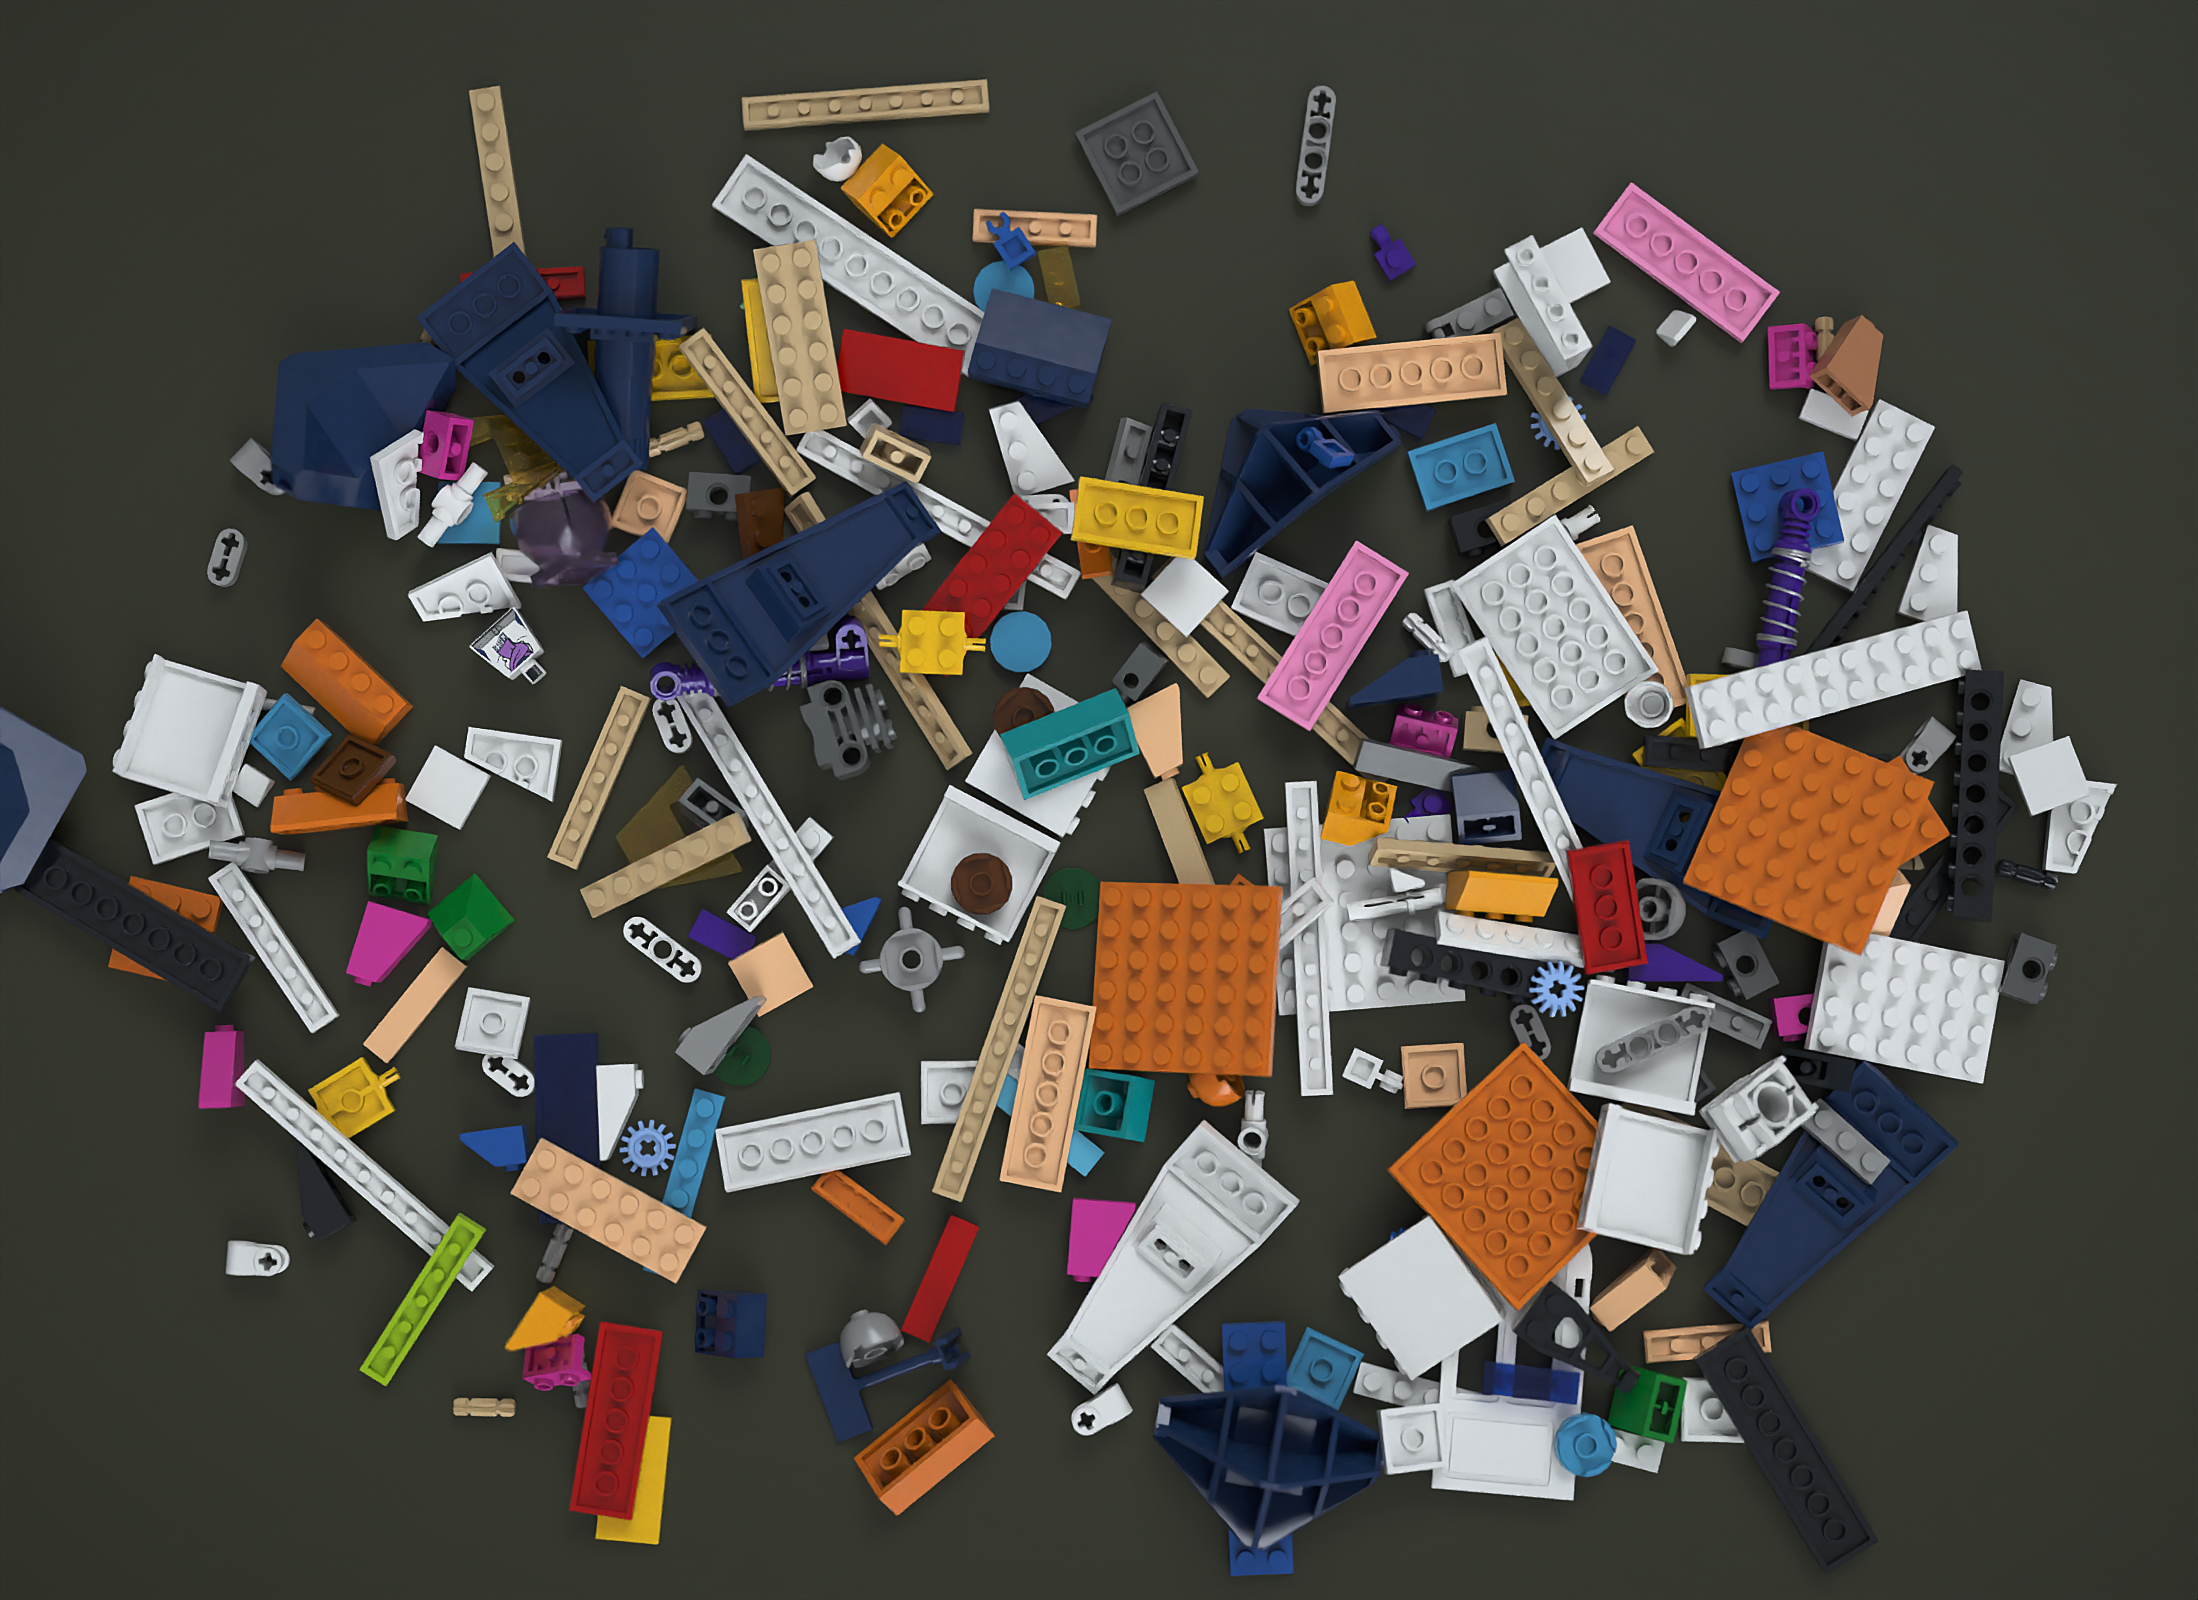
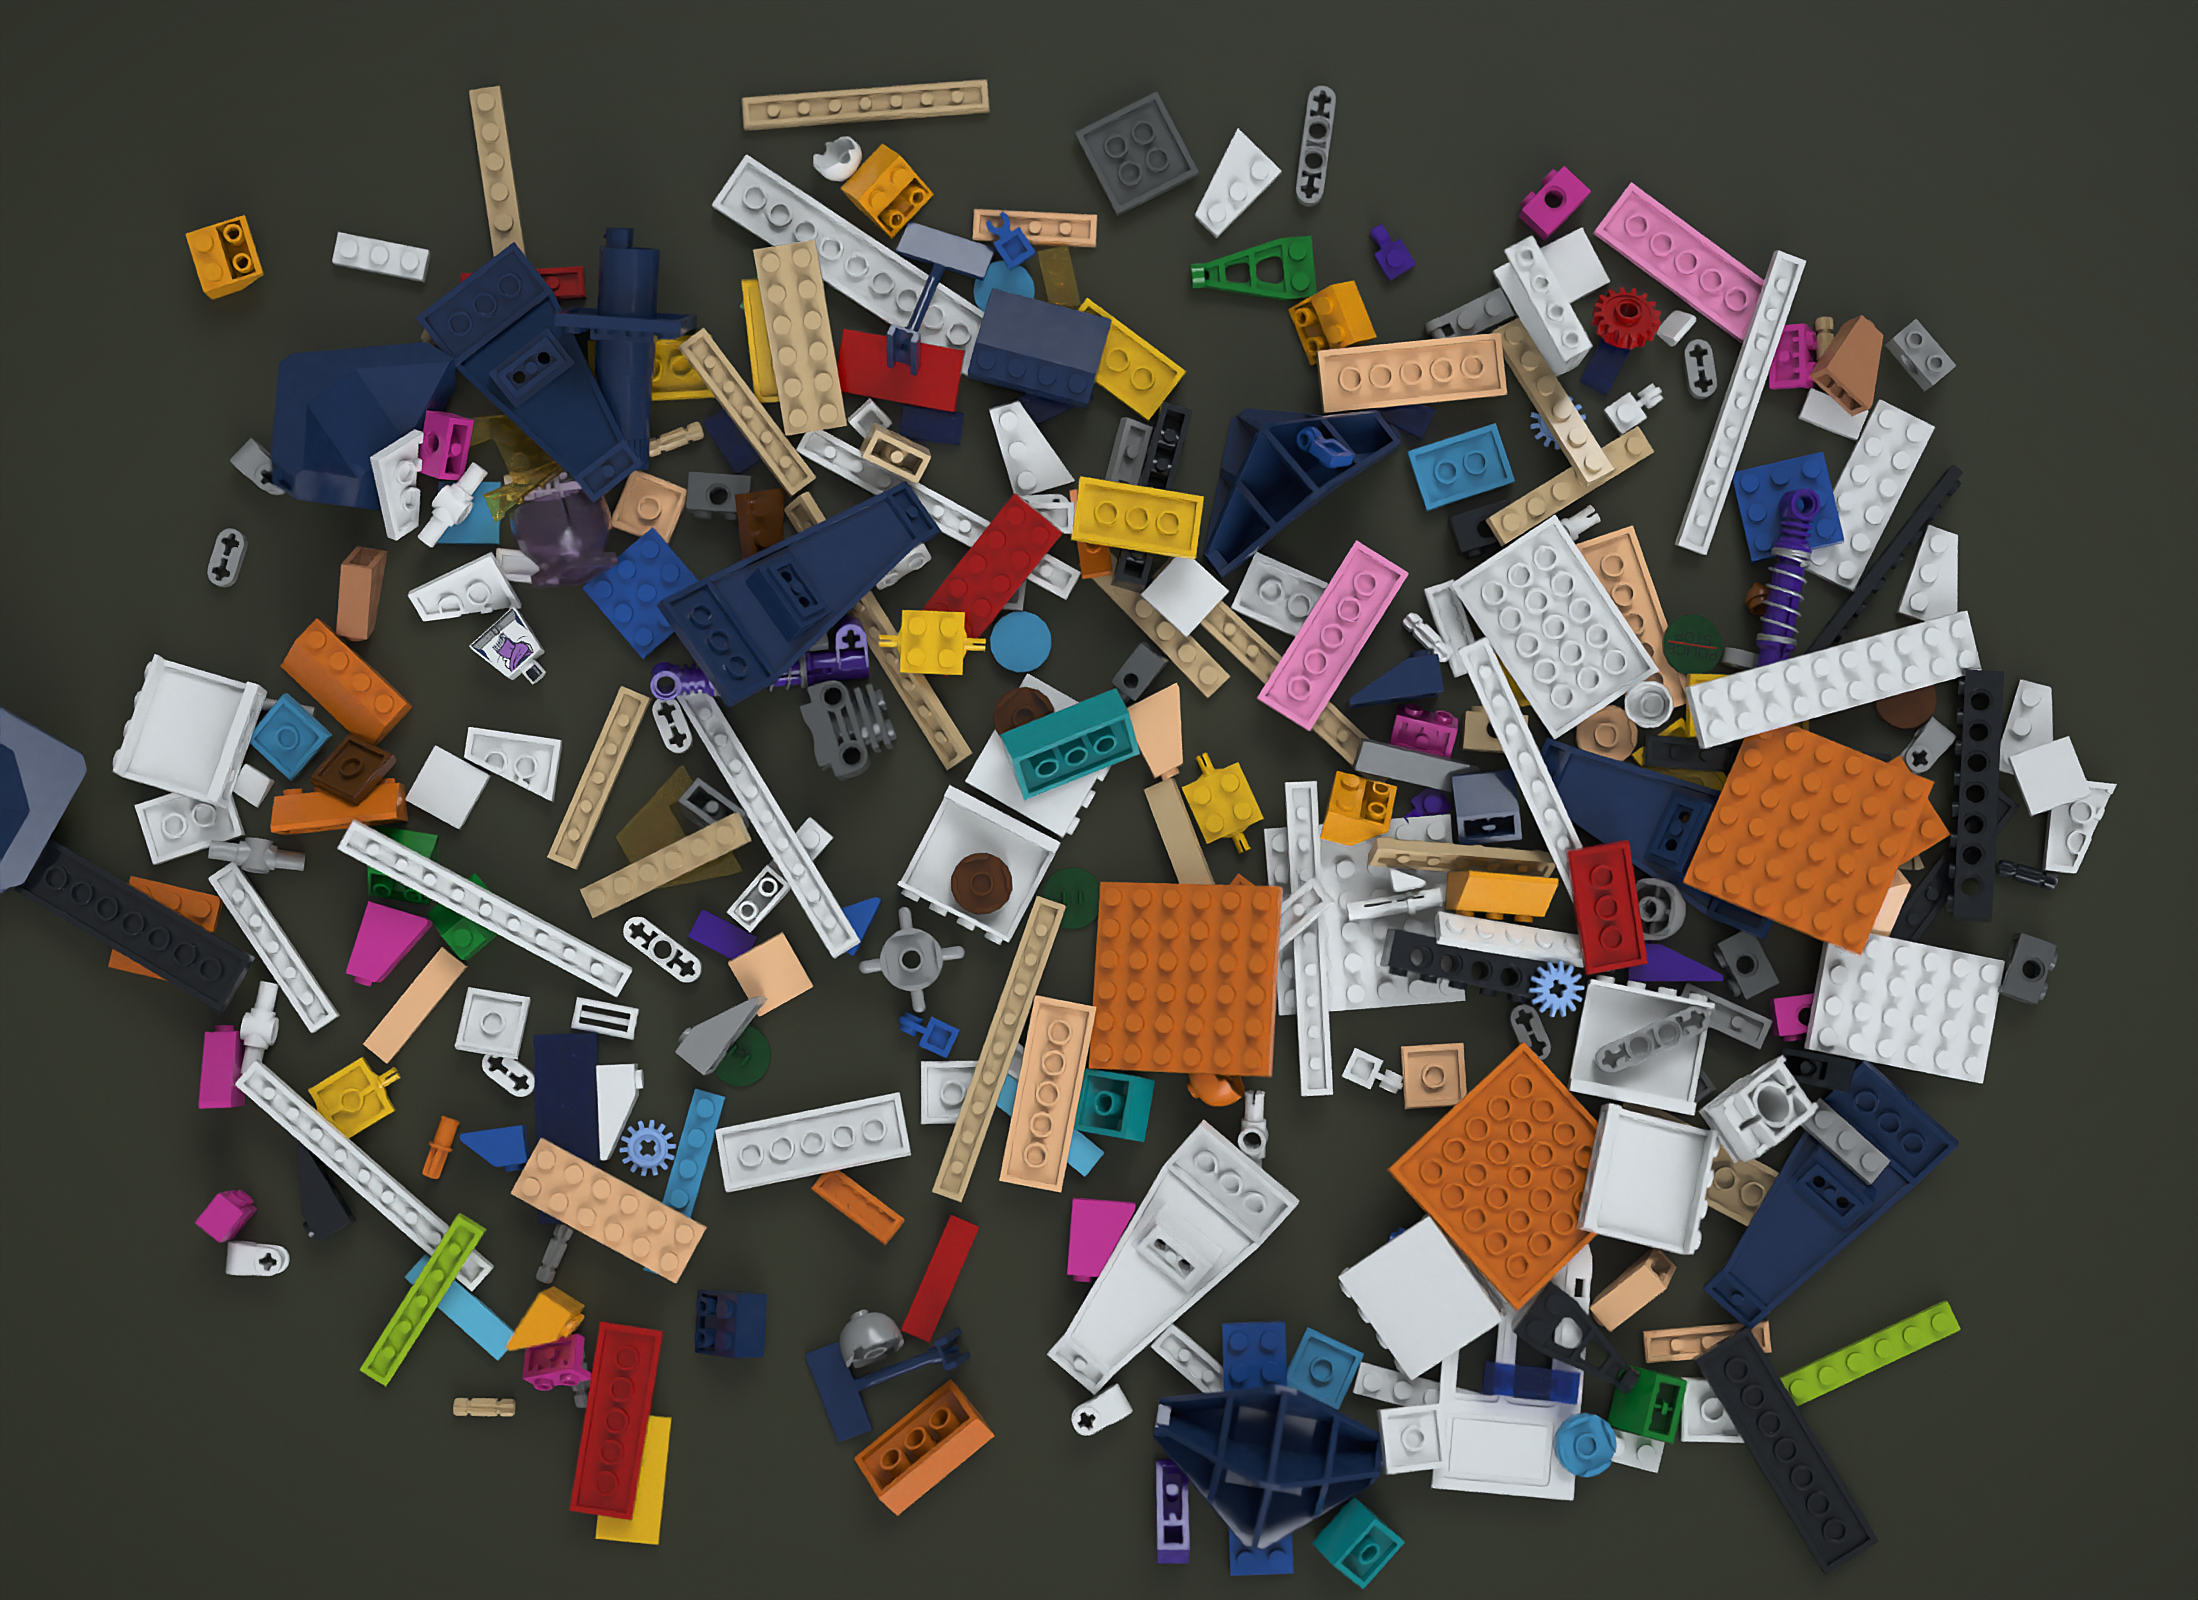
(225, 257): none -> light orange slope
(227, 1215): none -> dark pink brick
(259, 1026): none -> white pin
(360, 592): none -> nougat slope
(381, 257): none -> white plate
(440, 1147): none -> orange axle
(470, 1314): none -> medium azure tile
(484, 908): none -> white plate
(630, 1023): none -> white tile
(936, 1036): none -> blue plate
(944, 253): none -> piece
(1134, 368): none -> yellow plate
(1171, 1513): none -> dark purple slope
(1236, 184): none -> white wing
(1297, 269): none -> green plate
(1358, 1542): none -> teal slope
(1546, 220): none -> dark pink brick
(1607, 733): none -> light nougat tile
(1626, 318): none -> red gear
(1627, 413): none -> white plate
(1692, 370): none -> light grey beam
(1692, 645): none -> dark green piece
(1740, 402): none -> white plate
(1755, 598): none -> dark orange plate
(1870, 1353): none -> lime plate
(1908, 708): none -> reddish brown tile
(1920, 355): none -> light grey brick

